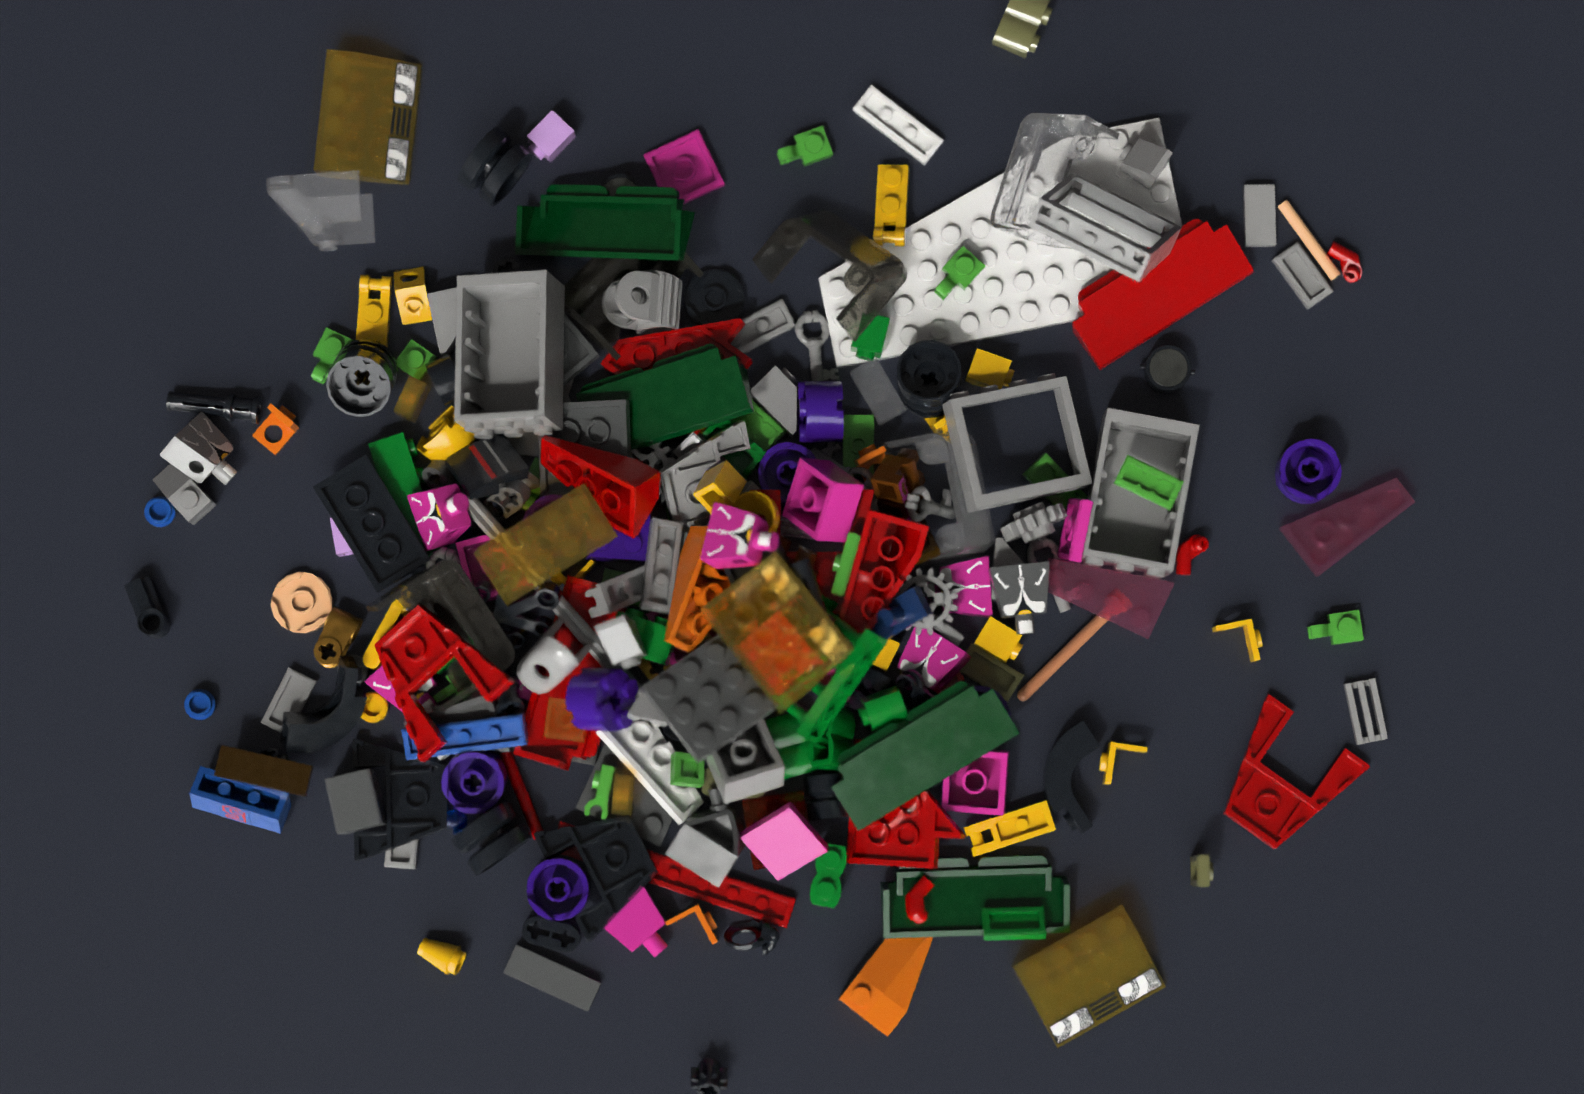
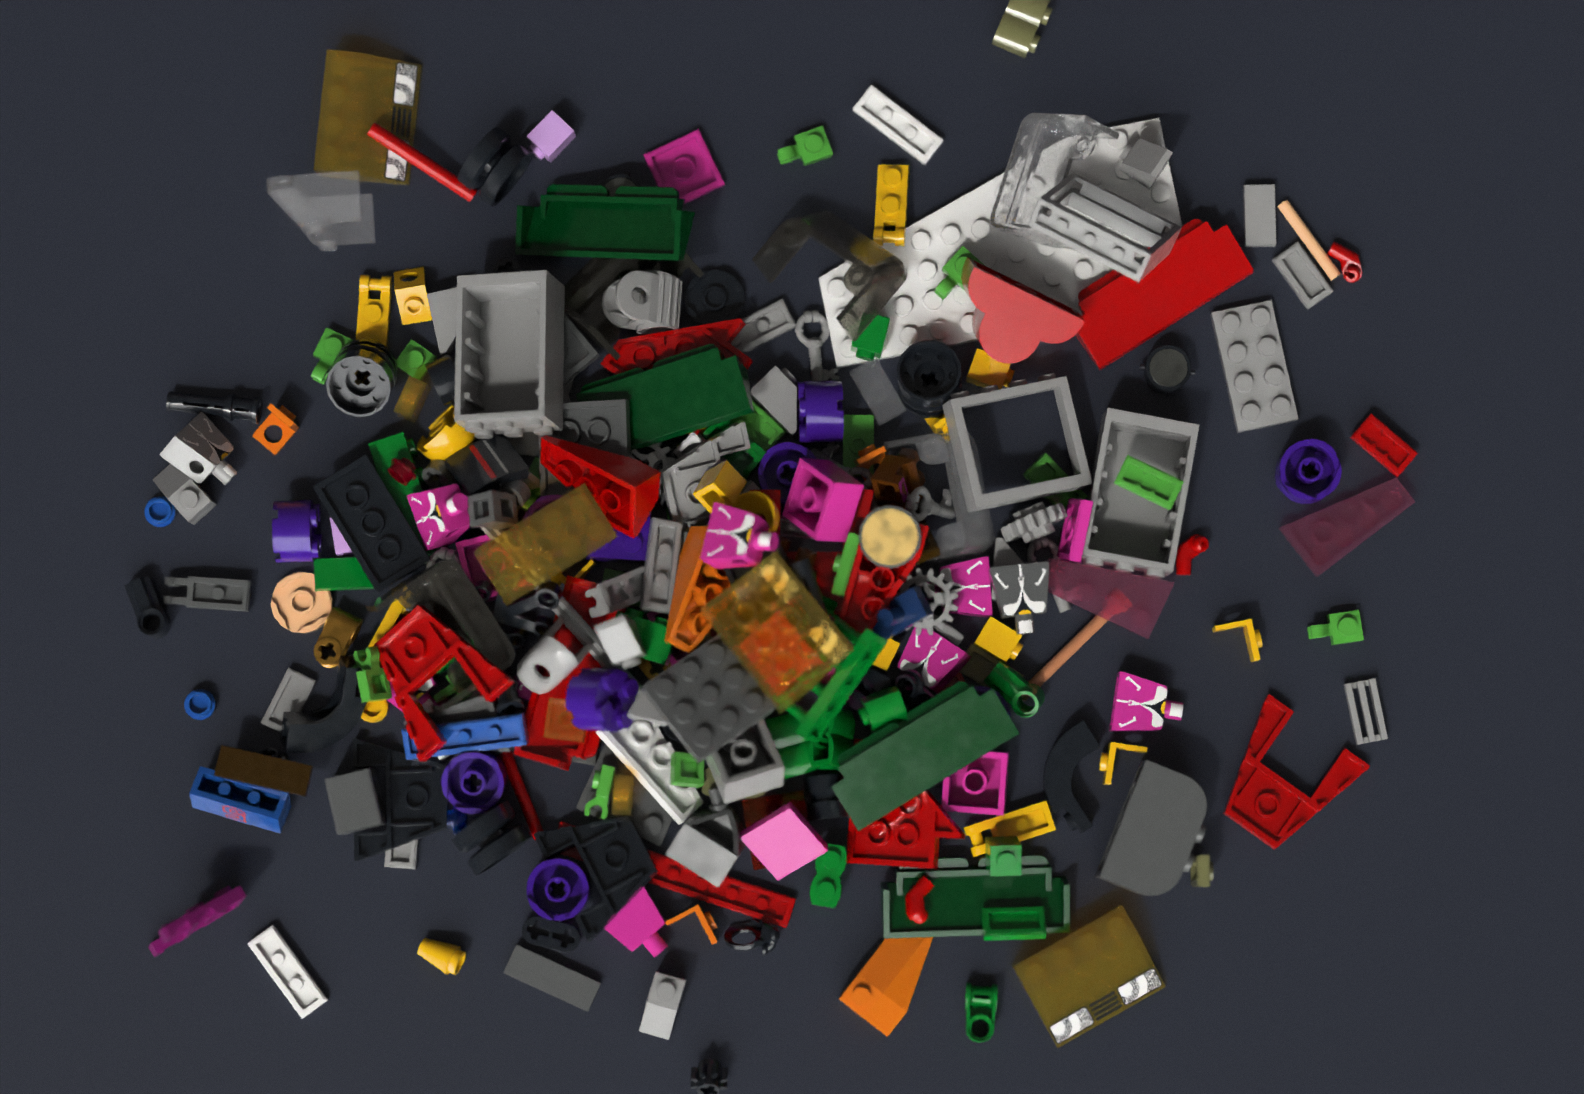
(197, 917): none -> magenta wing
(211, 593): none -> dark grey hinge
(287, 971): none -> white tile
(295, 531): none -> dark purple brick
(339, 574): none -> green tile
(372, 678): none -> bright green plate
(402, 470): none -> dark red plate
(420, 161): none -> red piece
(493, 510): none -> dark grey brick
(662, 1005): none -> light grey slope
(890, 536): none -> pearl gold tile
(980, 1009): none -> green piece
(1003, 856): none -> green brick
(1012, 316): none -> brick
(1012, 687): none -> green piece
(1141, 705): none -> dark pink torso
(1154, 831): none -> dark grey brick
(1254, 366): none -> light grey plate
(1384, 445): none -> red plate

